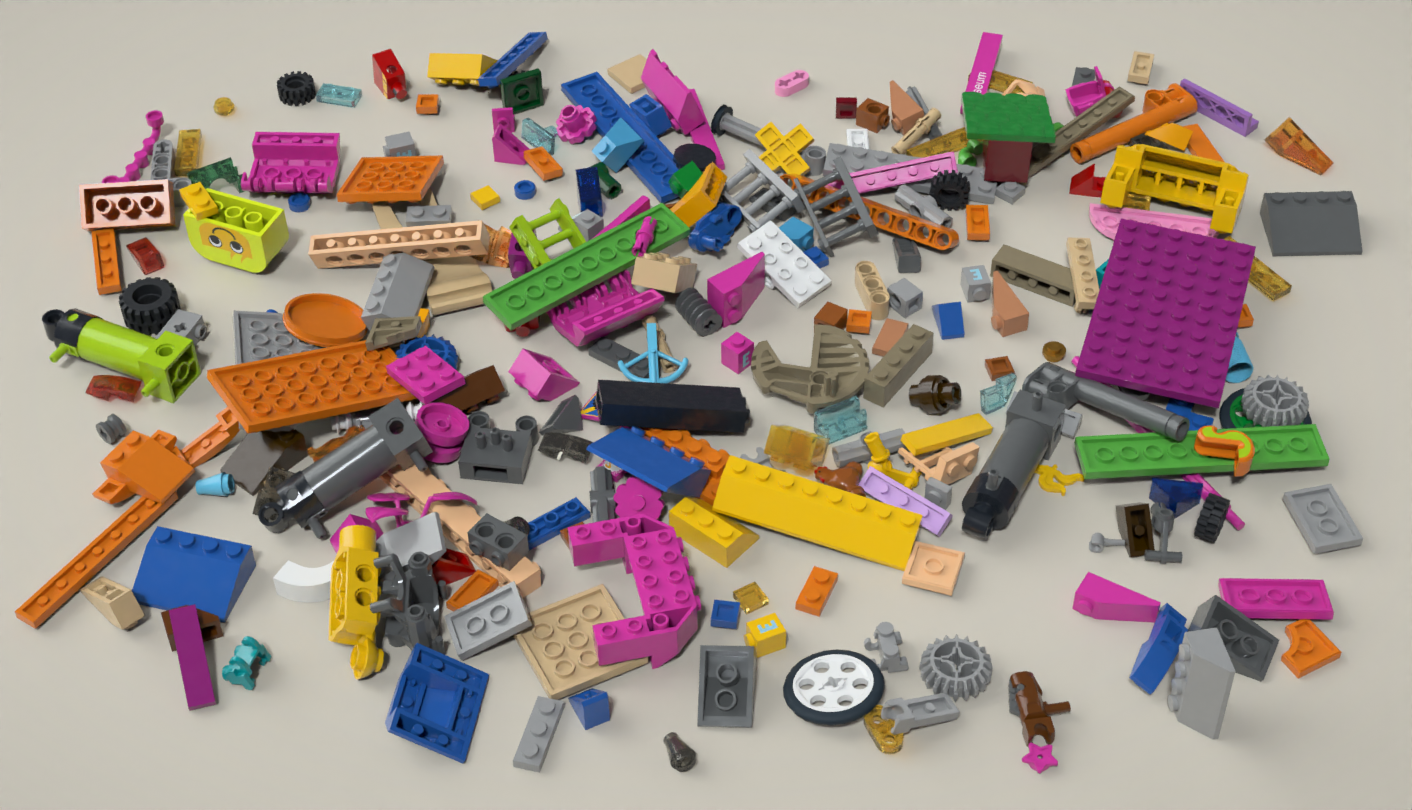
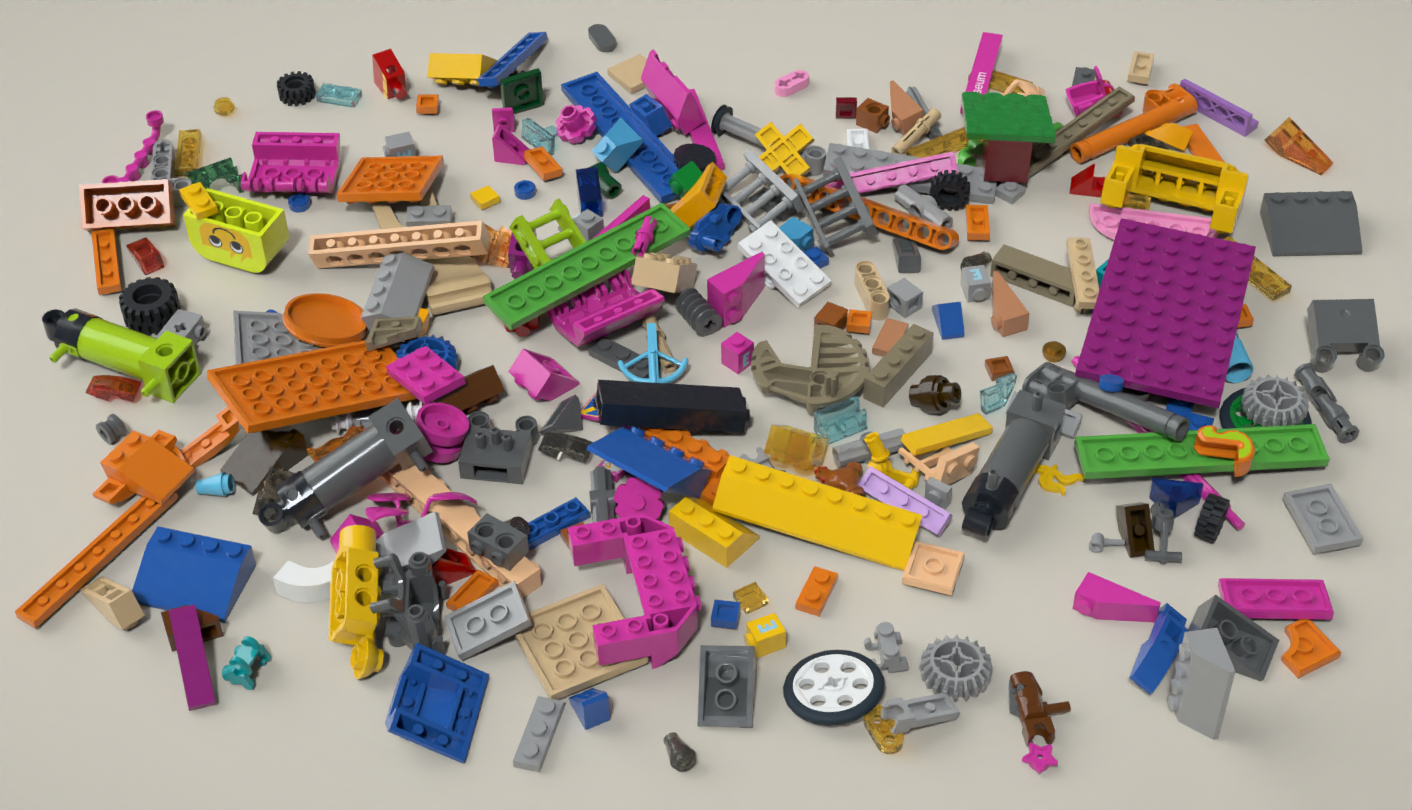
(602, 38): none -> dark grey tile
(975, 260): none -> clear smoke cone
(1111, 383): none -> blue tile
(1326, 403): none -> dark grey piece
(1344, 327): none -> dark grey piece

